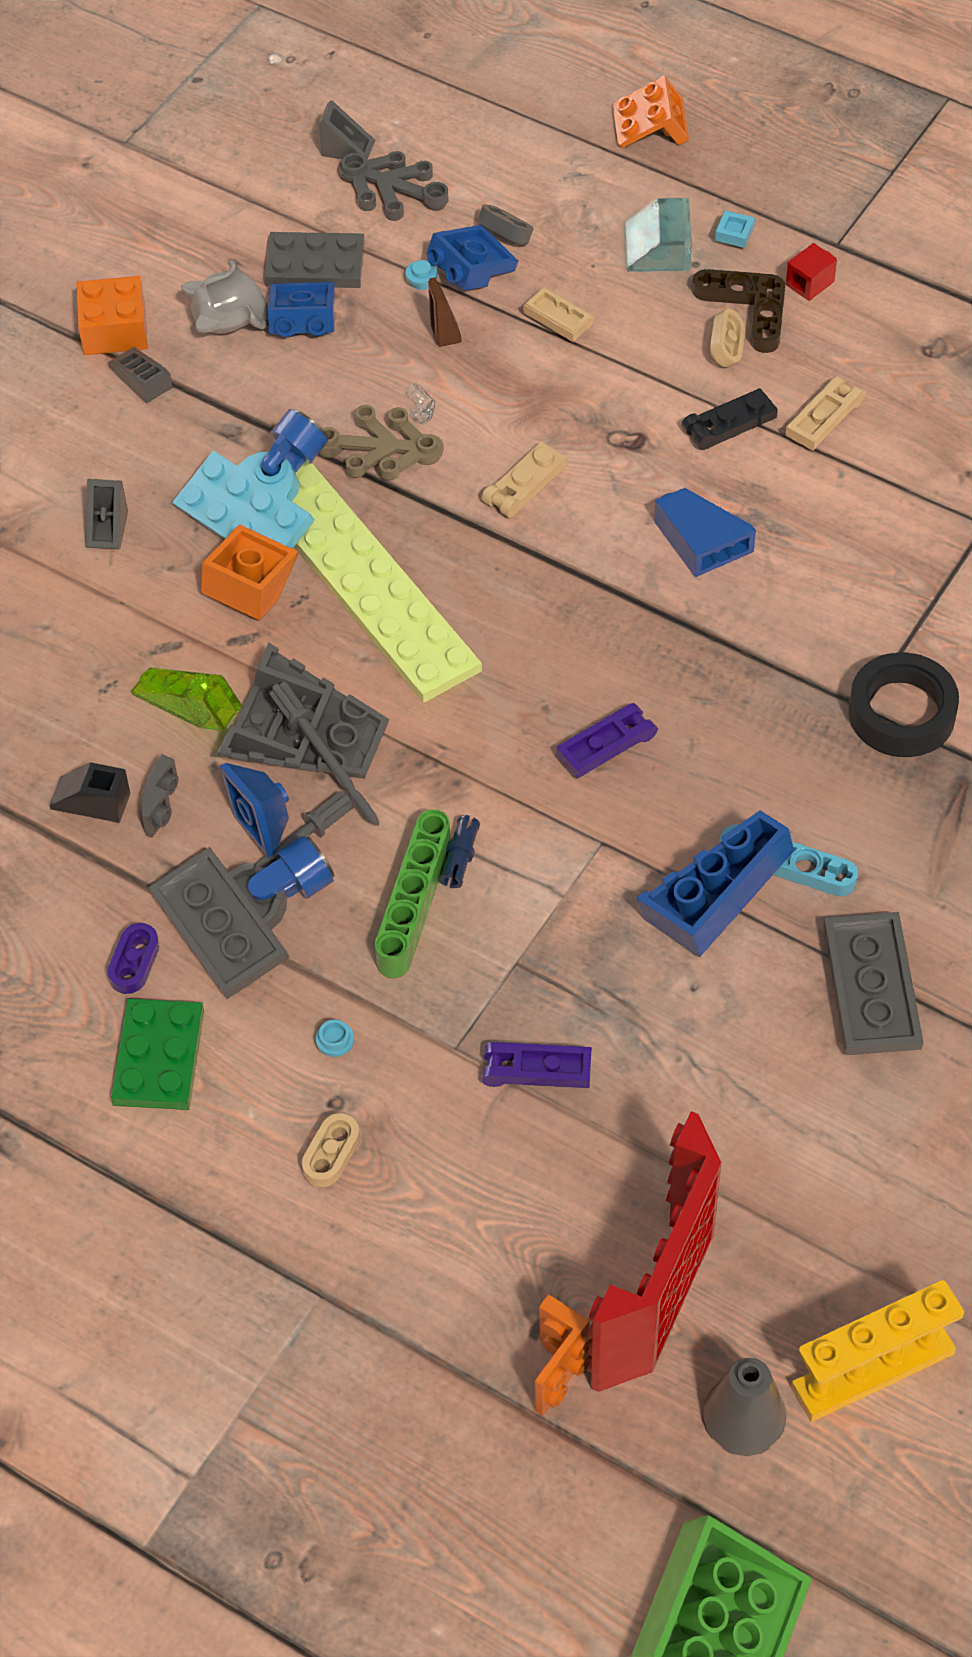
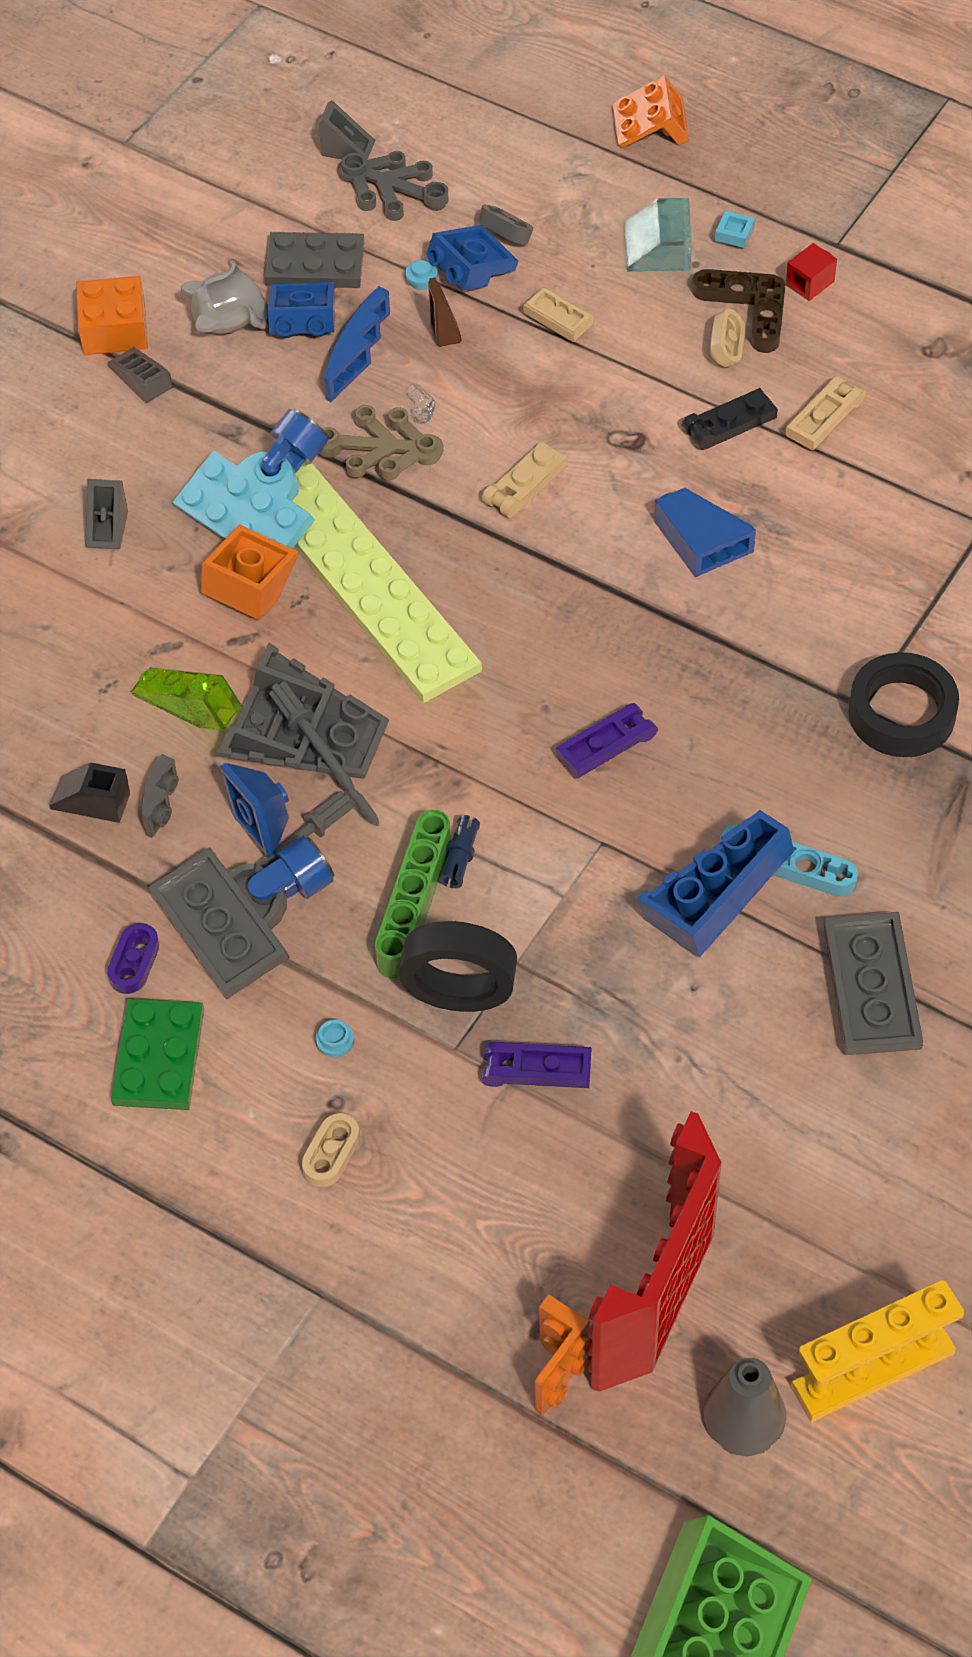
(353, 347): none -> blue slope
(459, 942): none -> black tyre

